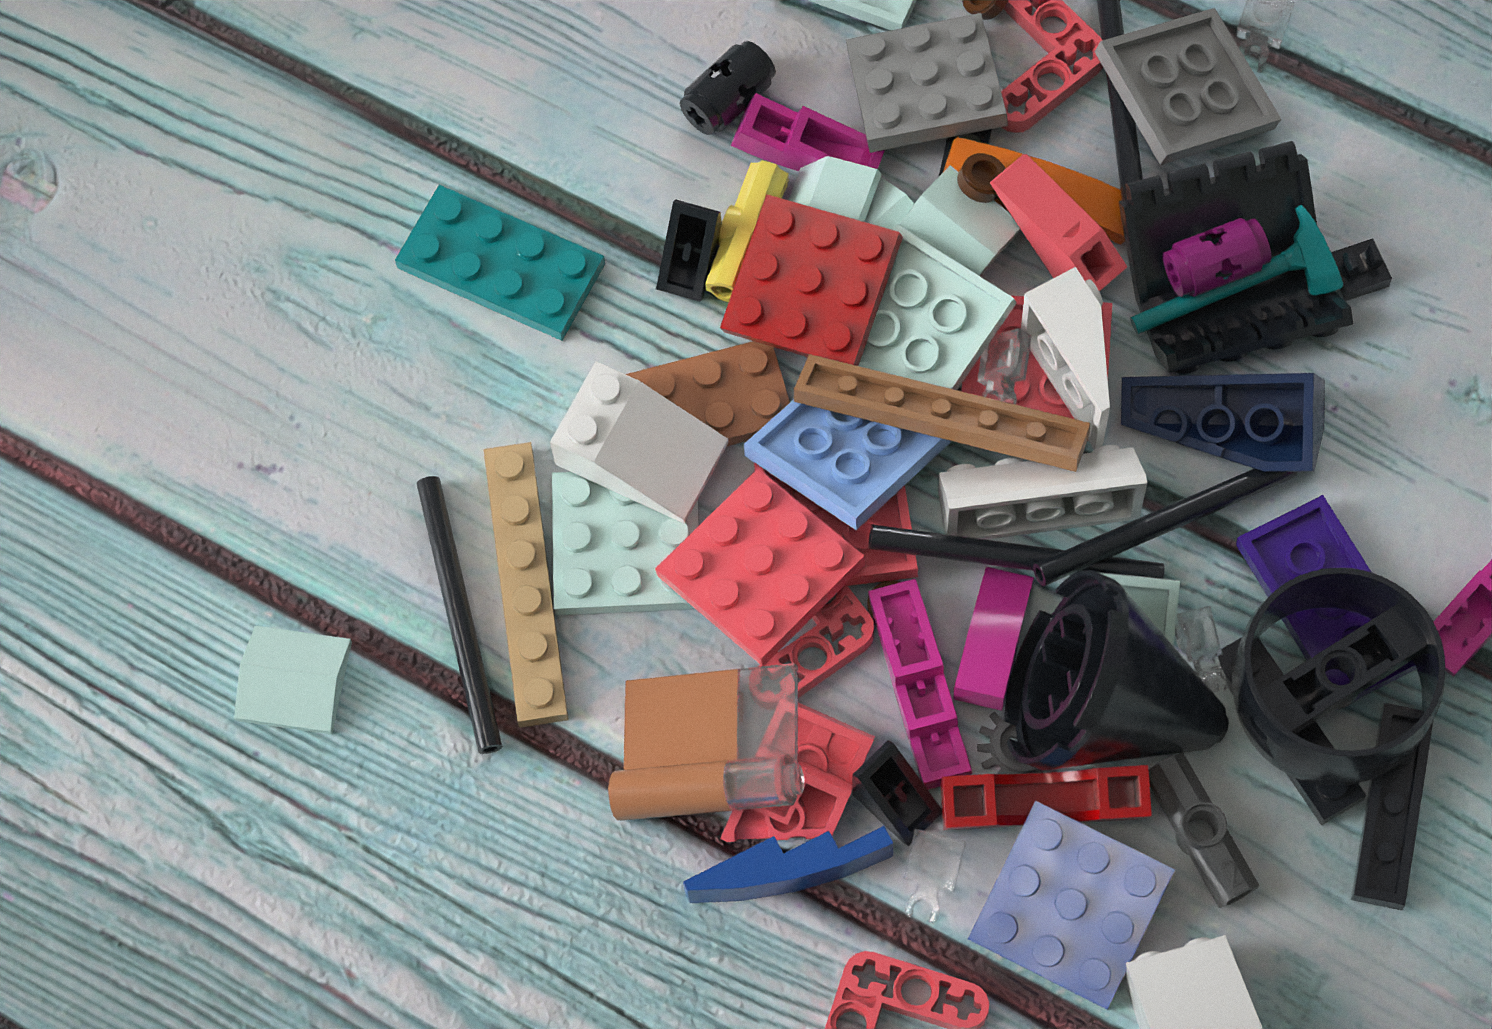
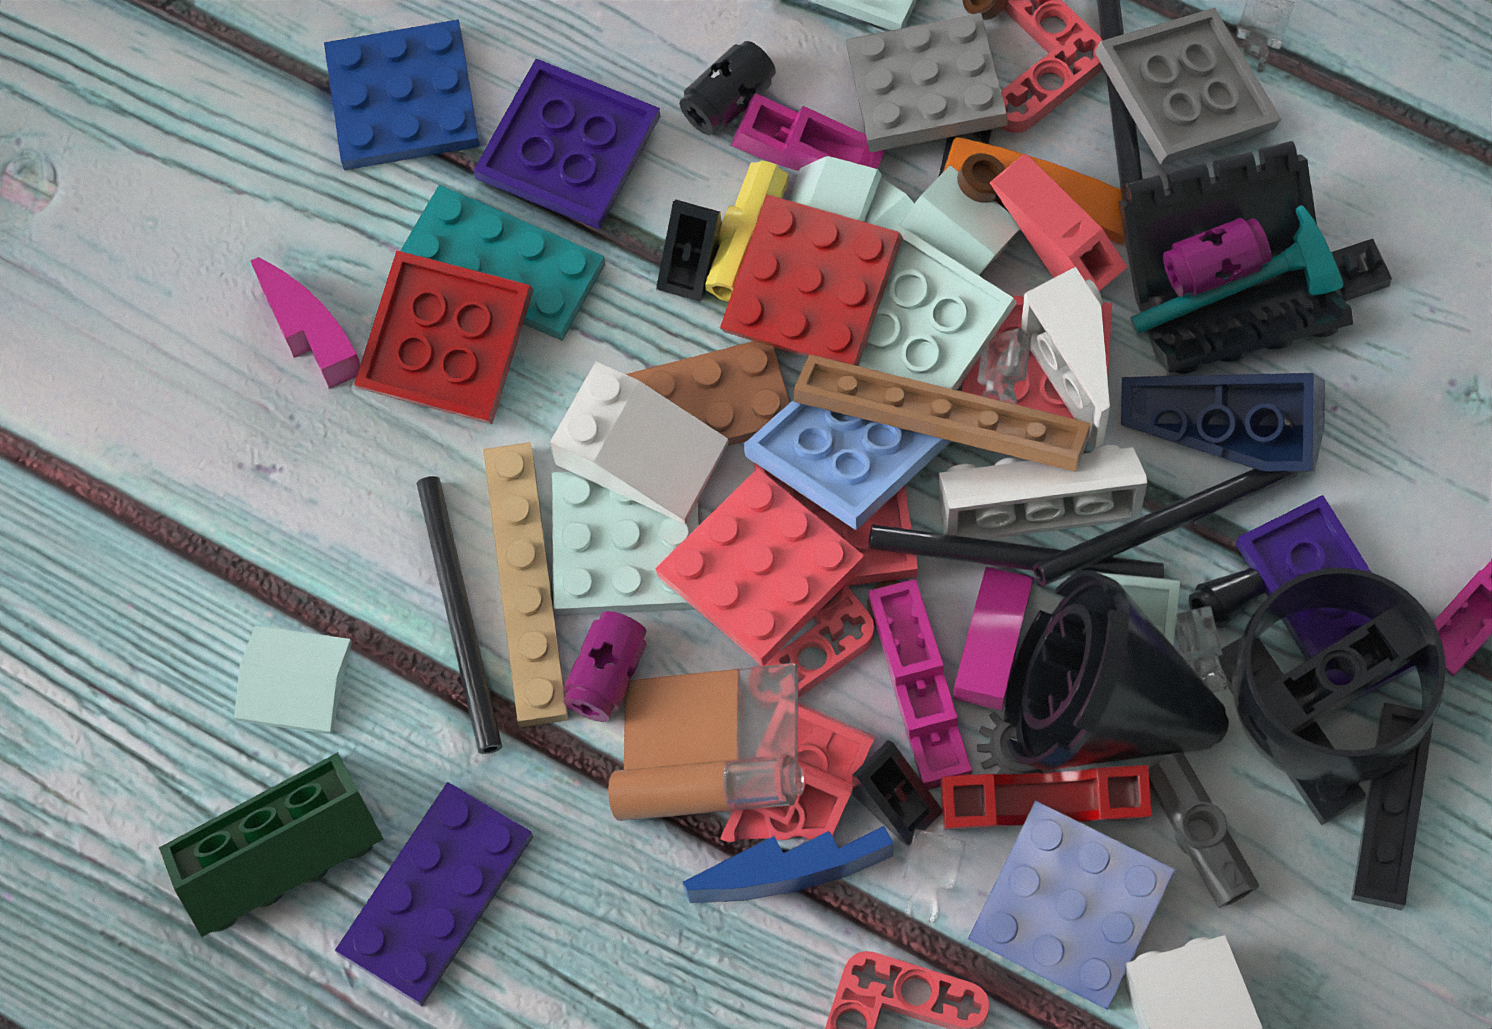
(269, 845): none -> dark green slope
(307, 324): none -> dark pink slope
(401, 94): none -> blue plate
(434, 893): none -> dark purple plate
(444, 337): none -> red plate
(567, 143): none -> dark purple plate
(600, 692): none -> magenta piece
(1228, 595): none -> black cone

